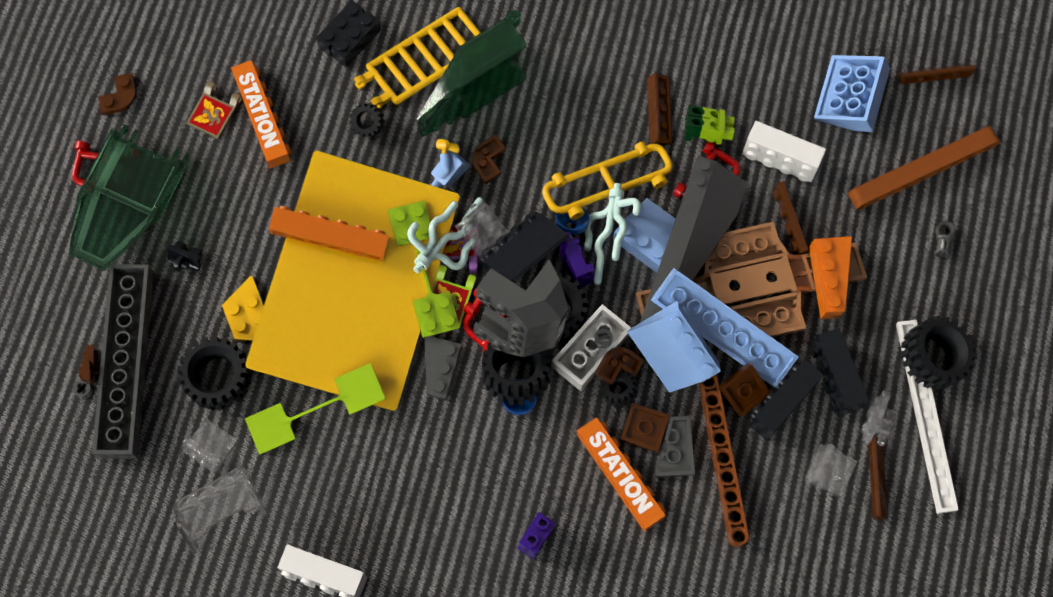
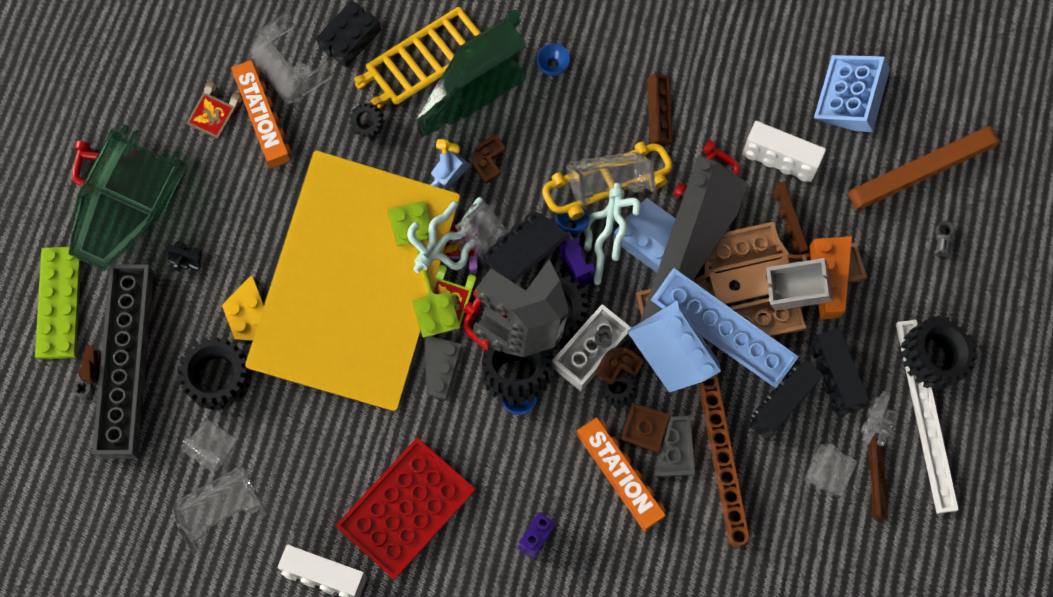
(57, 304): none -> lime plate
(122, 99): reddish brown plate -> none
(273, 427): lime hinge -> none
(287, 81): none -> clear windscreen
(328, 233): orange brick -> none
(405, 508): none -> red plate
(553, 52): none -> blue piece
(601, 174): none -> clear windscreen
(708, 124): lime hips -> none
(744, 389): reddish brown plate -> none
(799, 284): none -> light grey piece
(936, 74): reddish brown slope -> none

